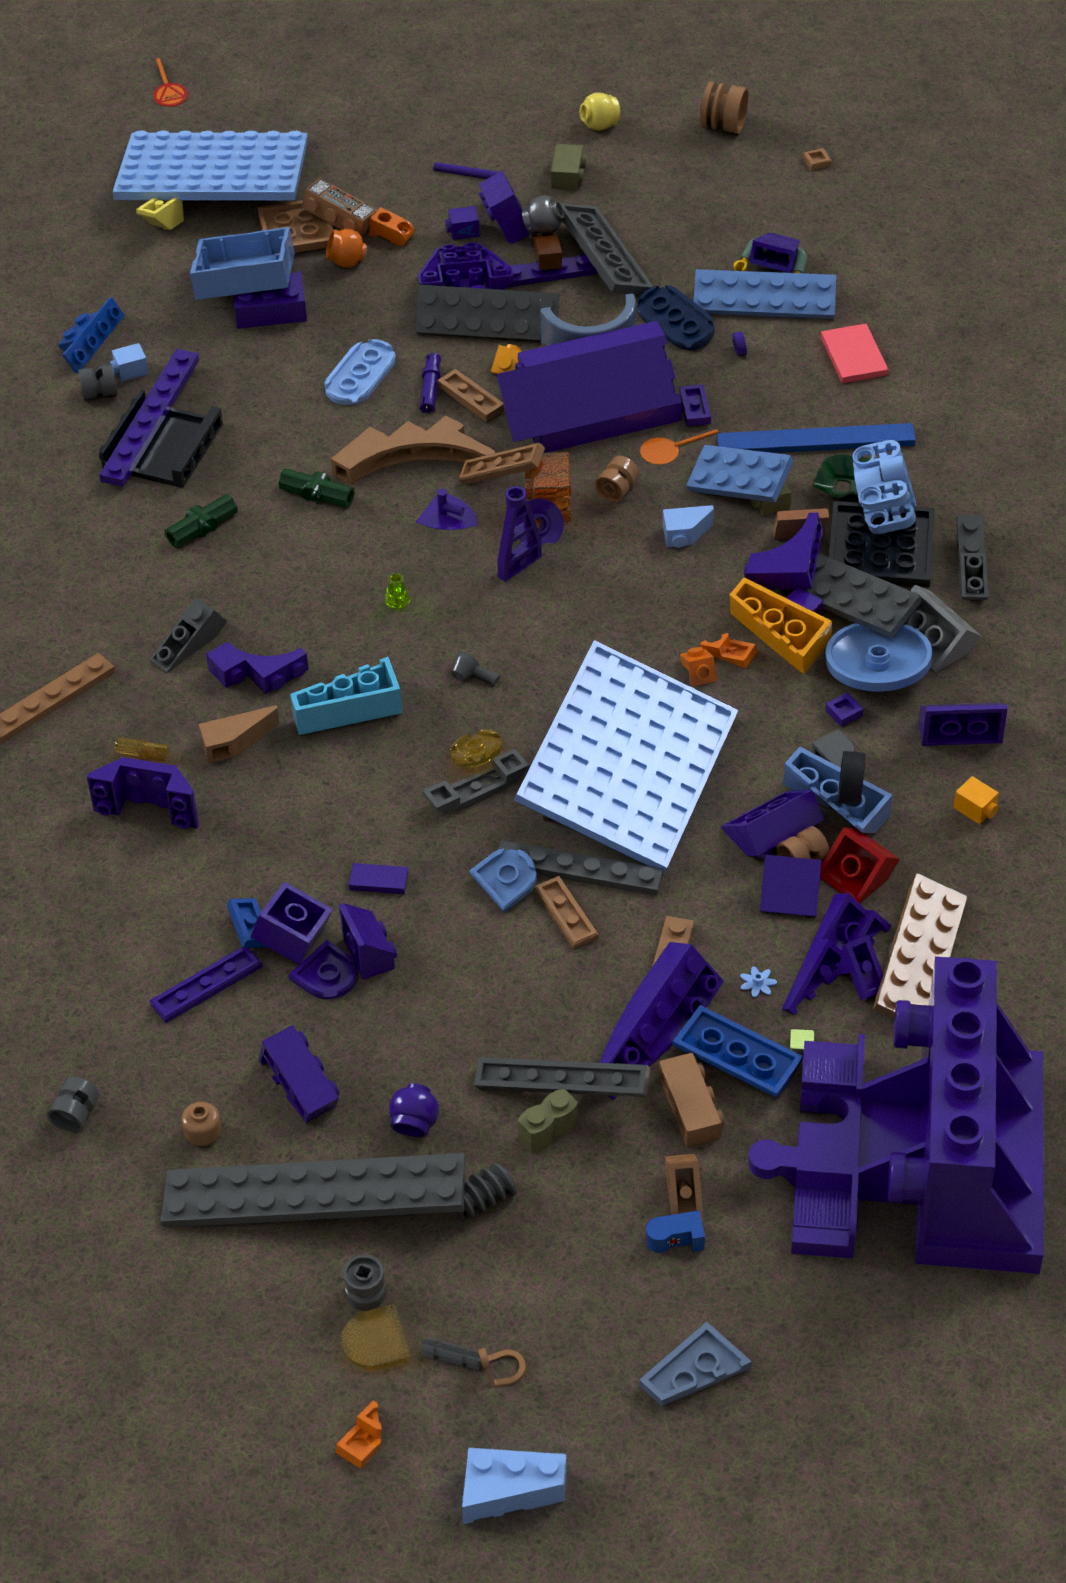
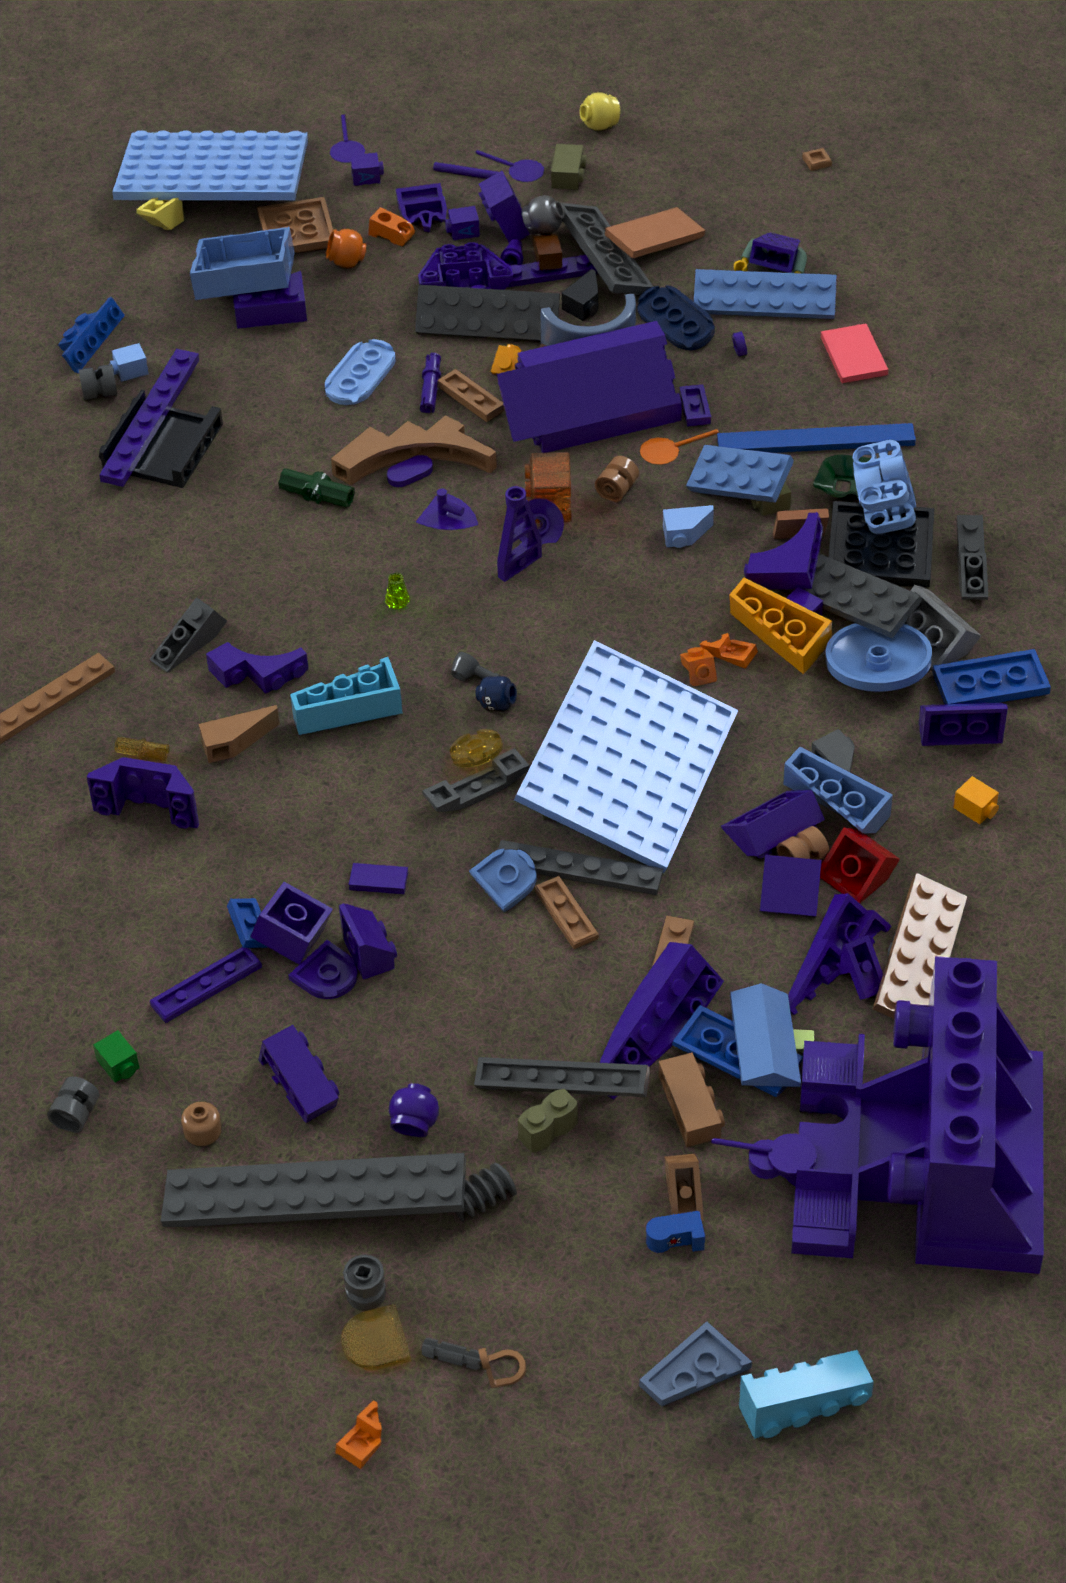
(116, 1056): none -> green brick
(169, 93): piece -> none
(201, 520): dark green piece -> none
(337, 207): medium nougat brick -> none
(342, 150): none -> dark purple piece
(366, 169): none -> dark purple brick
(409, 471): none -> dark purple tile
(422, 204): none -> dark purple plate
(496, 693): none -> dark blue head
(501, 464): medium nougat tile -> none
(511, 1482): light blue wedge -> none
(513, 253): none -> dark purple cone
(521, 170): none -> dark purple piece
(582, 297): none -> black slope
(654, 232): none -> nougat tile
(724, 107): medium nougat wheel -> none
(757, 981): light blue plant -> none
(764, 1037): none -> medium blue slope
(784, 1153): none -> dark purple piece
(803, 1393): none -> medium azure wedge
(844, 709): dark purple plate -> none
(851, 778): black tyre -> none
(992, 679): none -> blue plate

